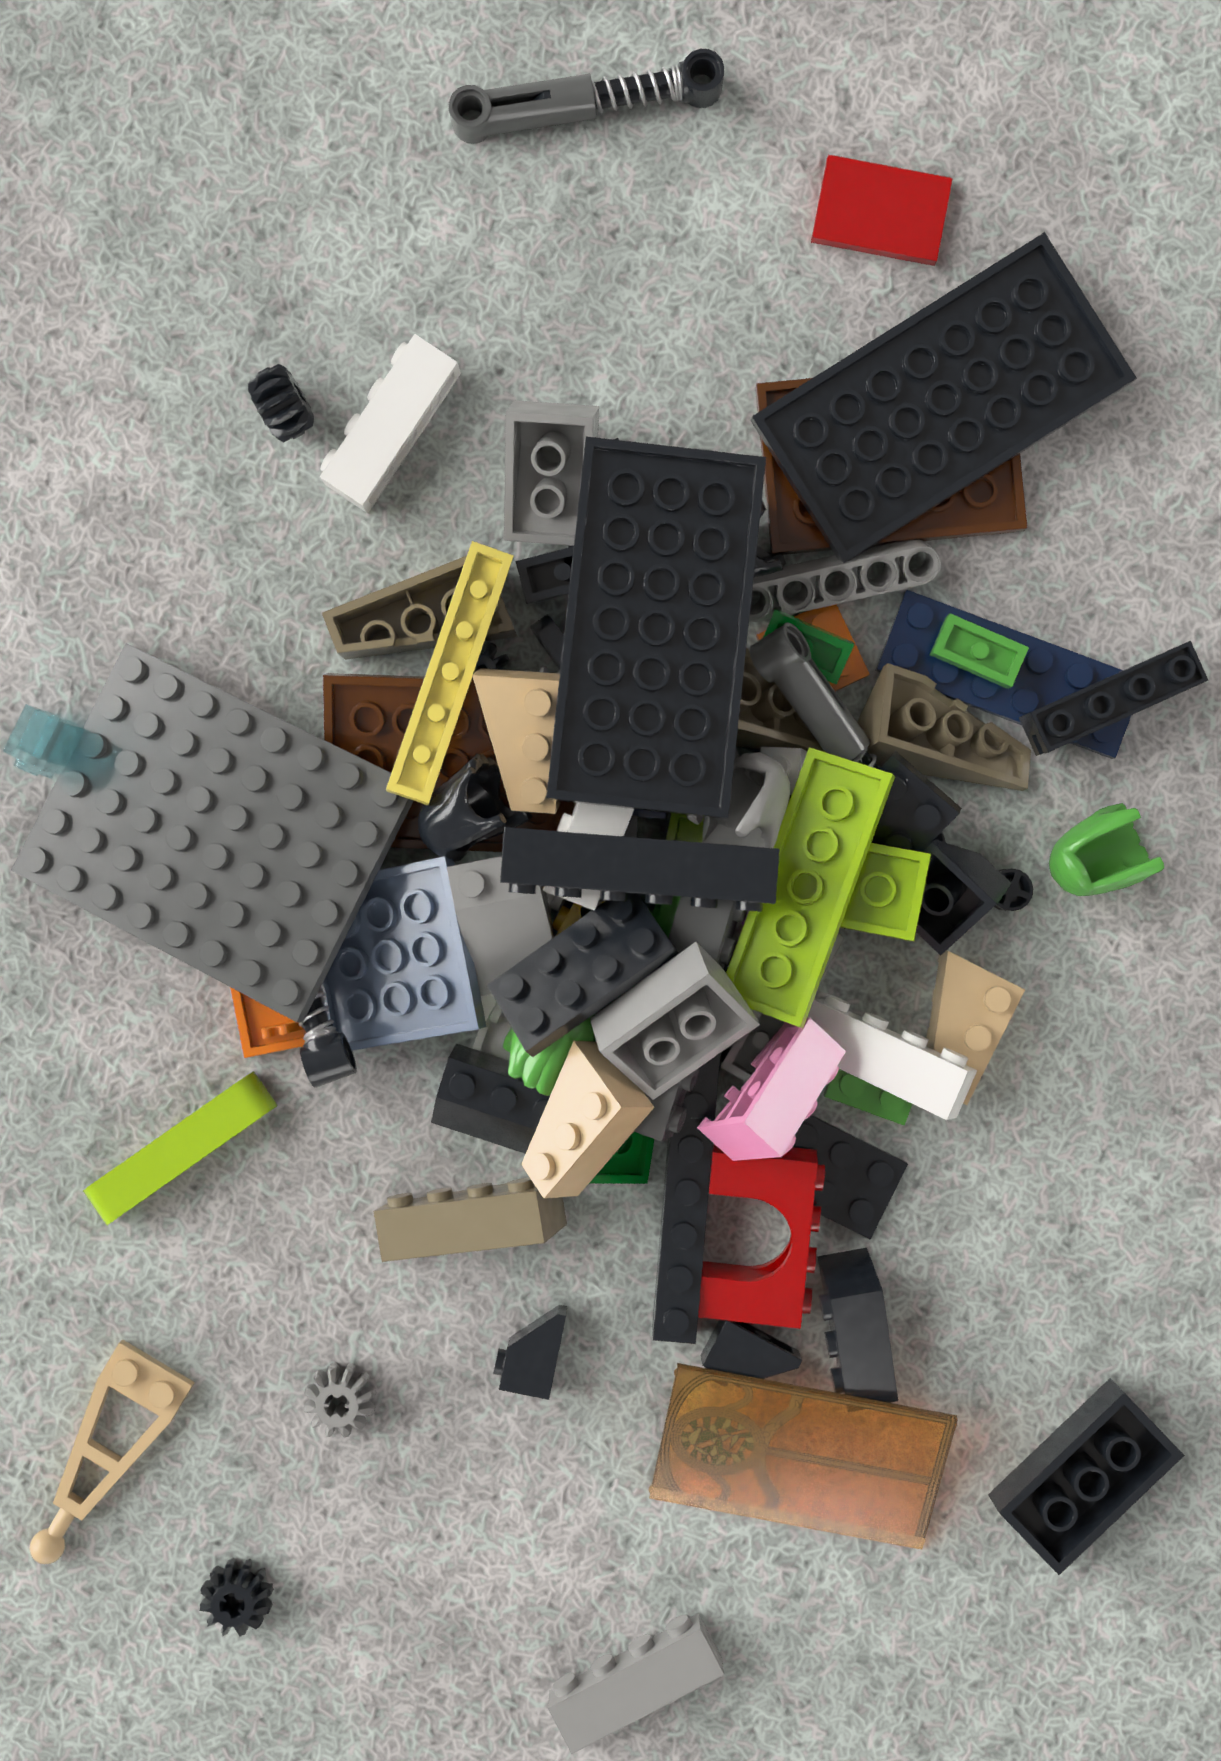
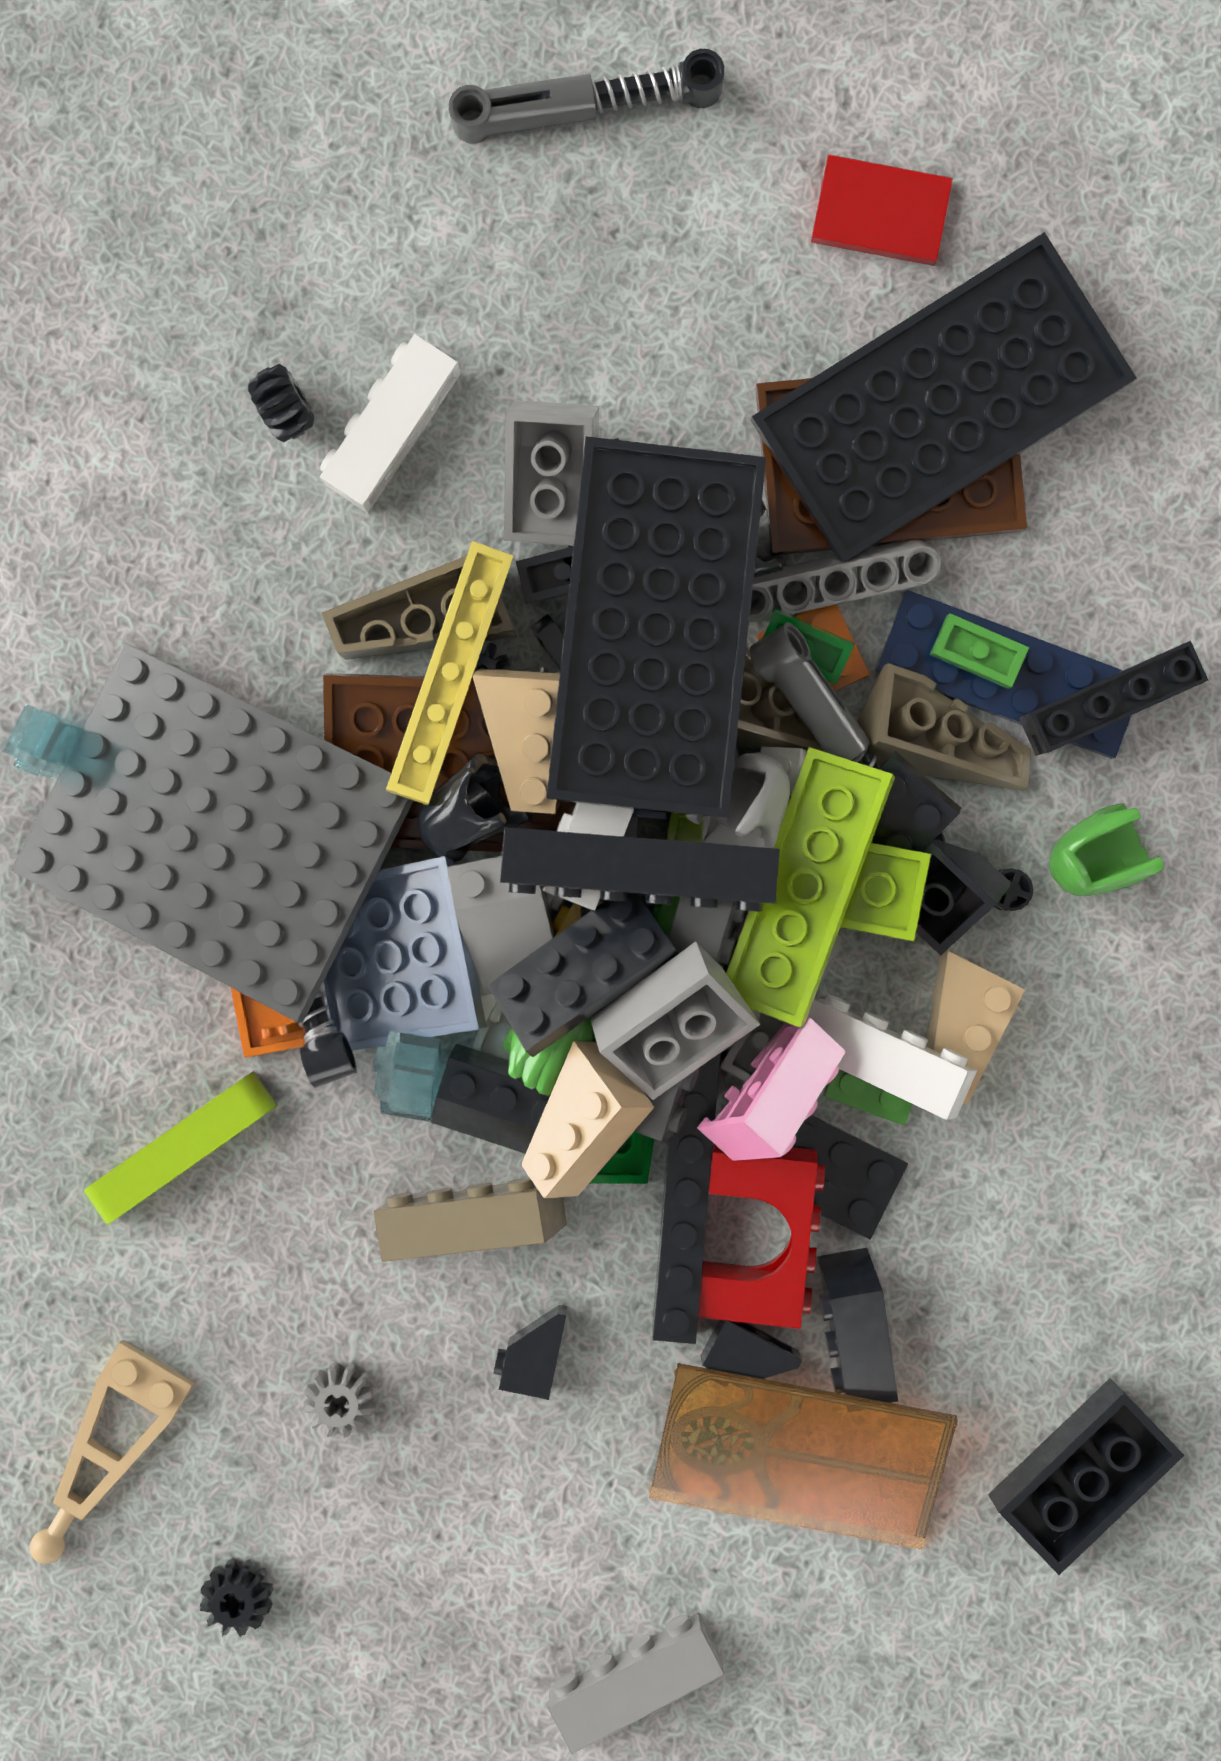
(408, 1075): none -> clear light blue brick

